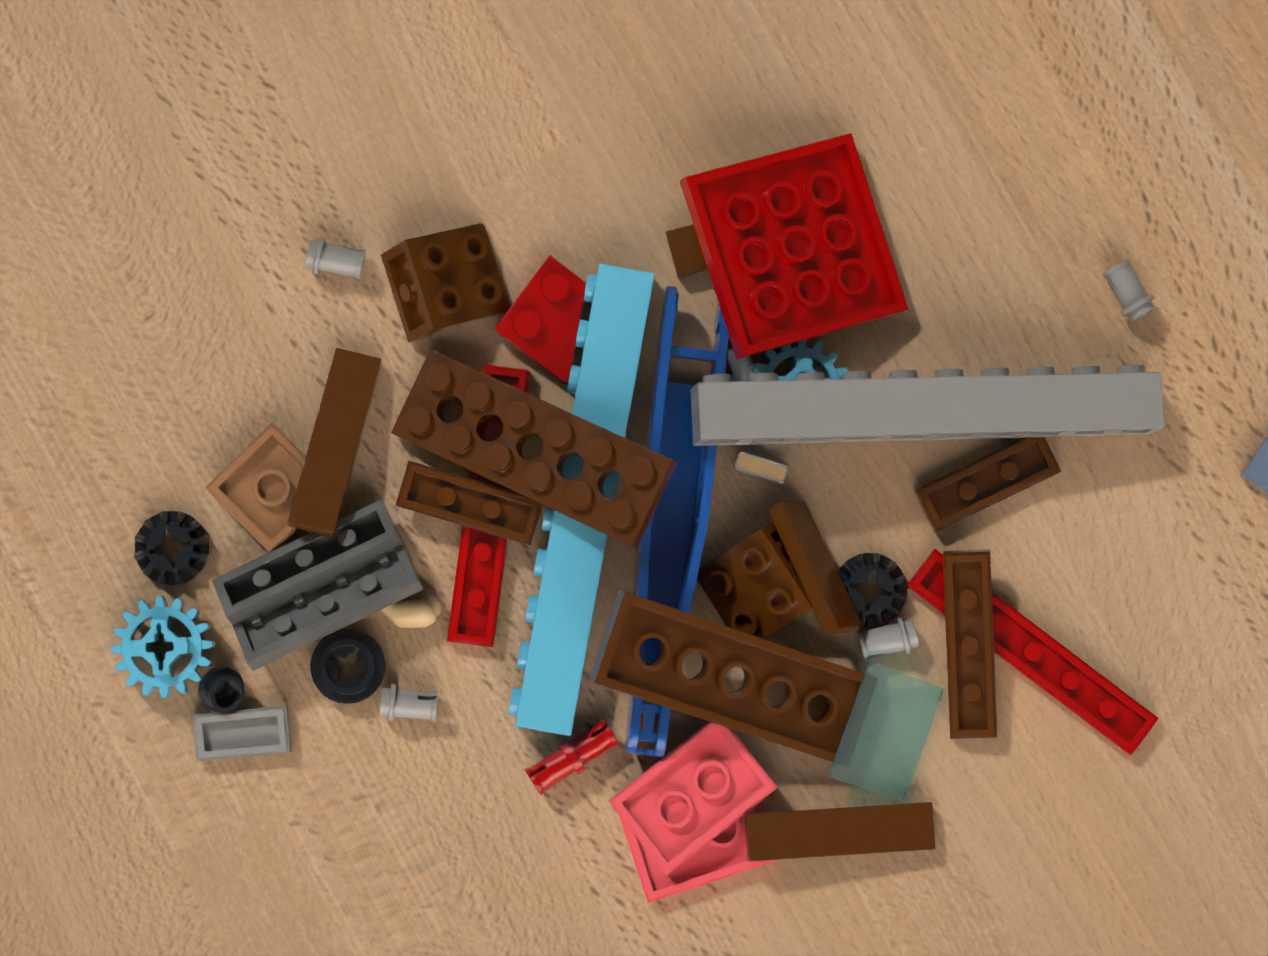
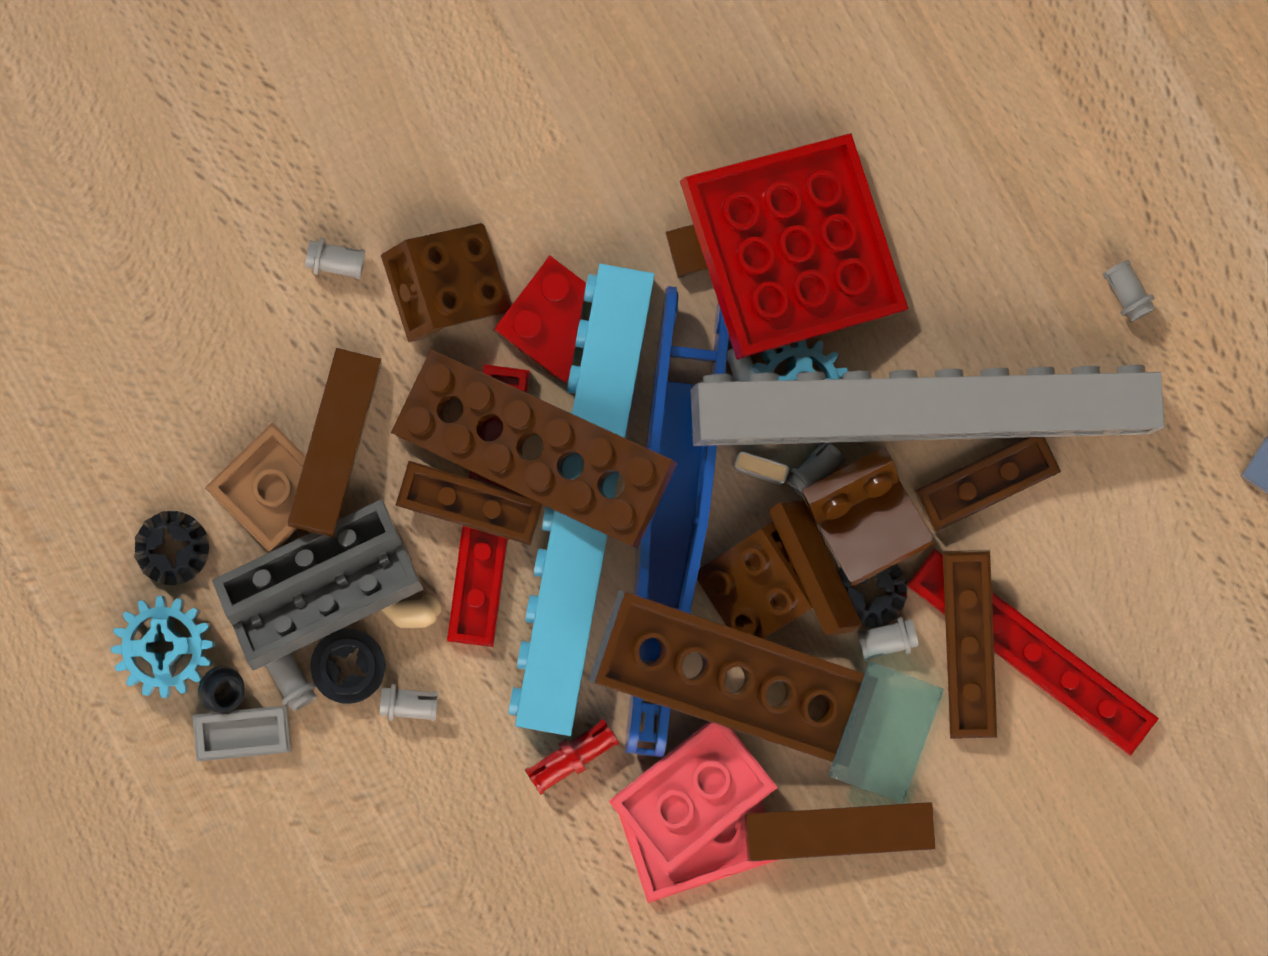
(291, 682): none -> light grey pin
(816, 467): none -> light grey pin
(867, 516): none -> reddish brown bracket

